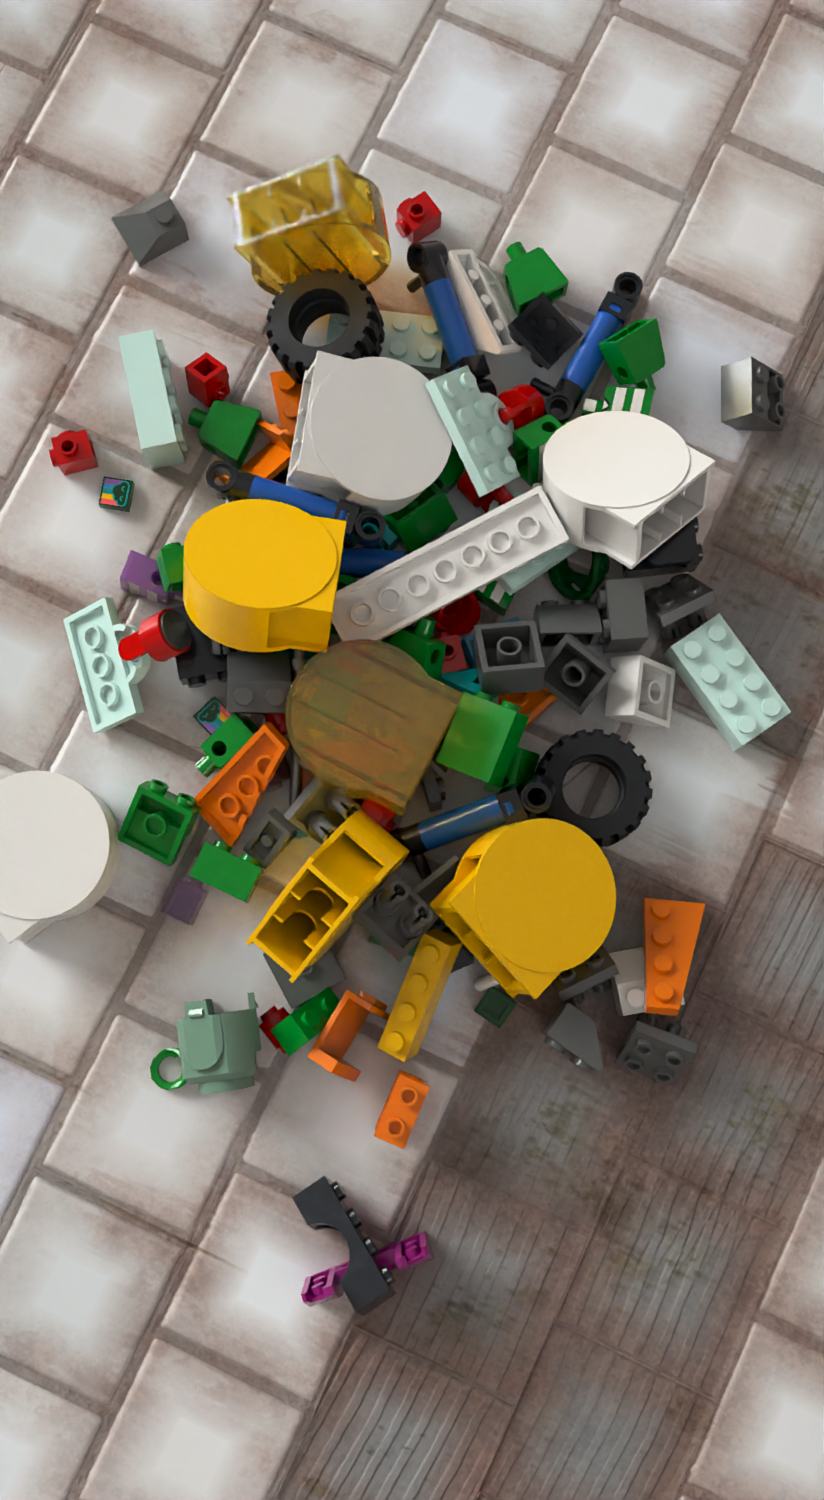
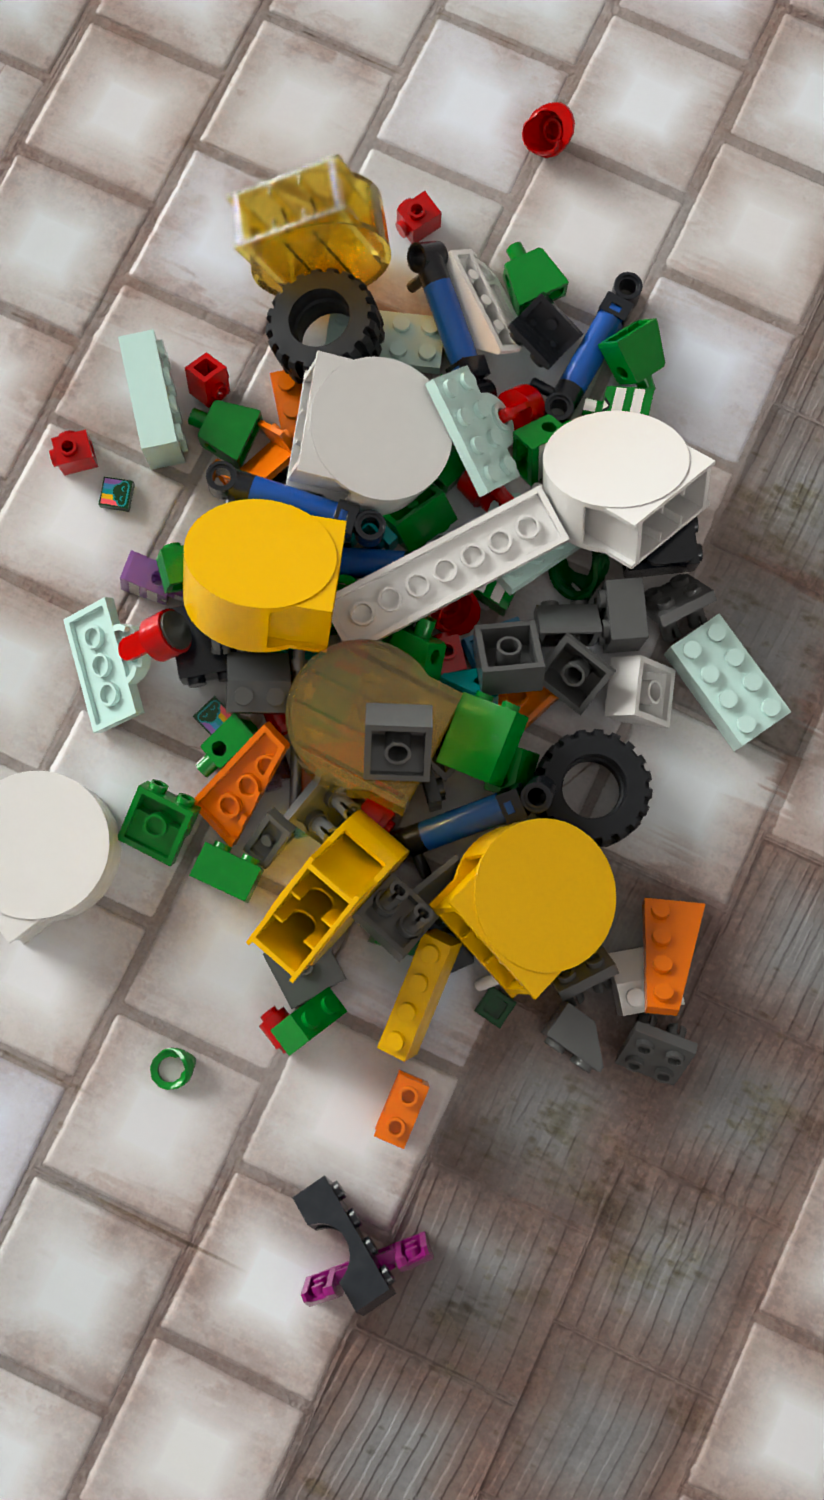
(151, 227): dark grey slope -> none
(185, 900): clear purple brick -> none
(219, 1047): sand green piece -> none
(342, 1030): orange panel -> none
(398, 742): none -> dark grey slope
(549, 129): none -> red piece
(752, 396): dark grey slope -> none

